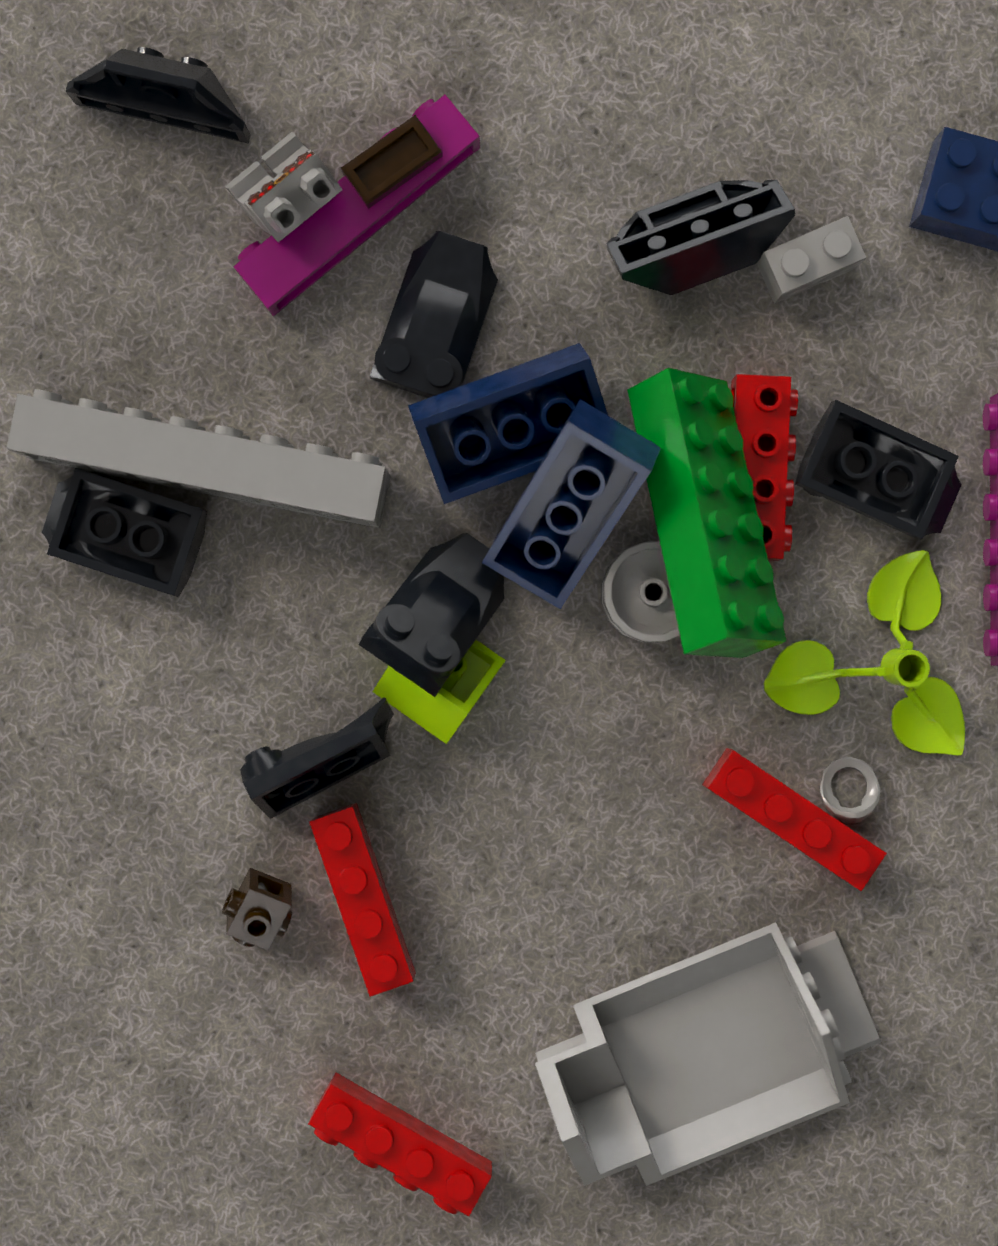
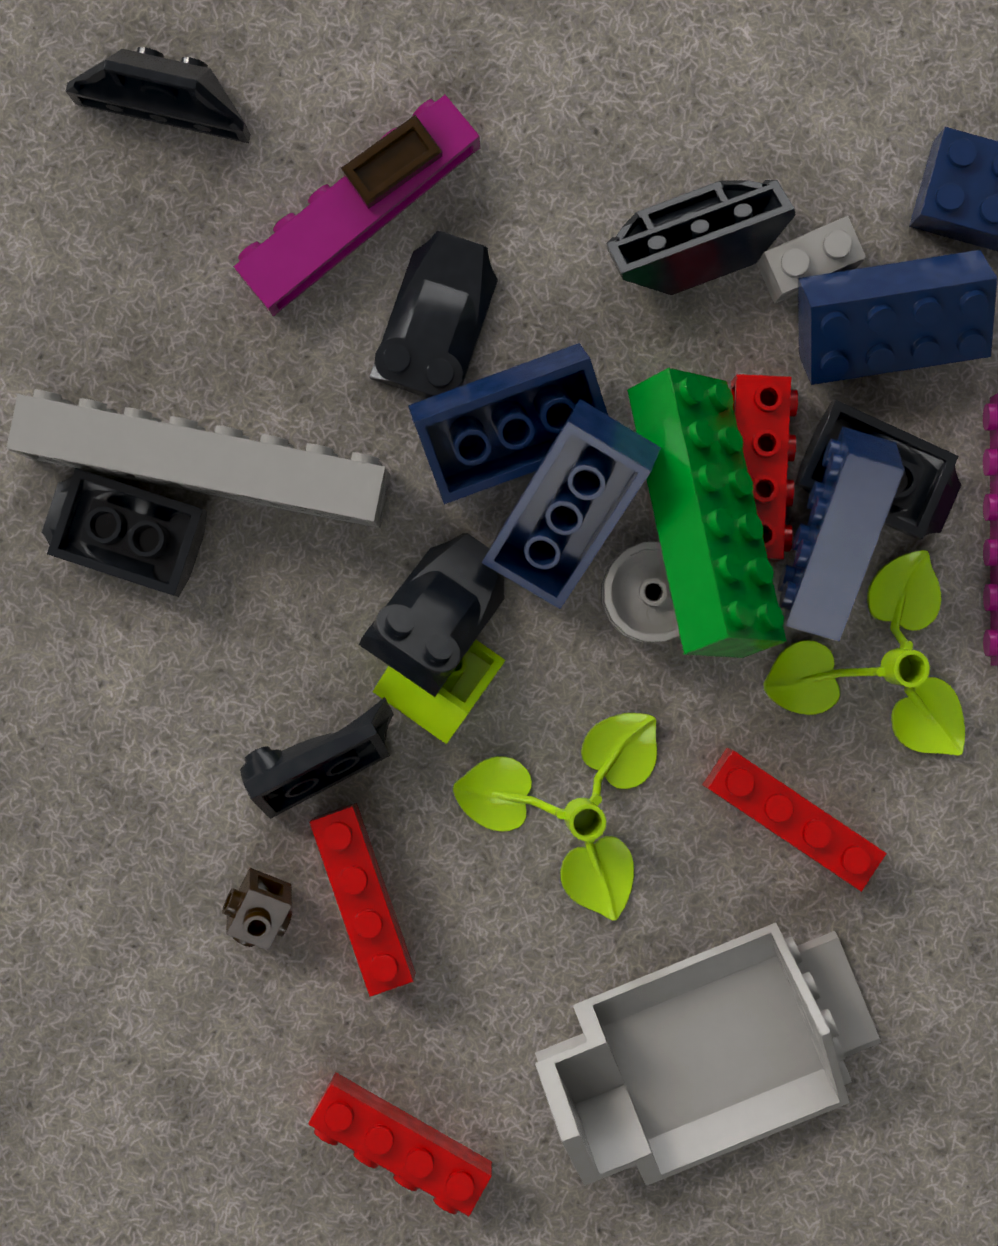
(290, 198): light grey hips -> none
(603, 871): none -> lime plant
(840, 532): none -> dark blue brick
(869, 801): light grey piece -> none
(896, 316): none -> dark blue brick

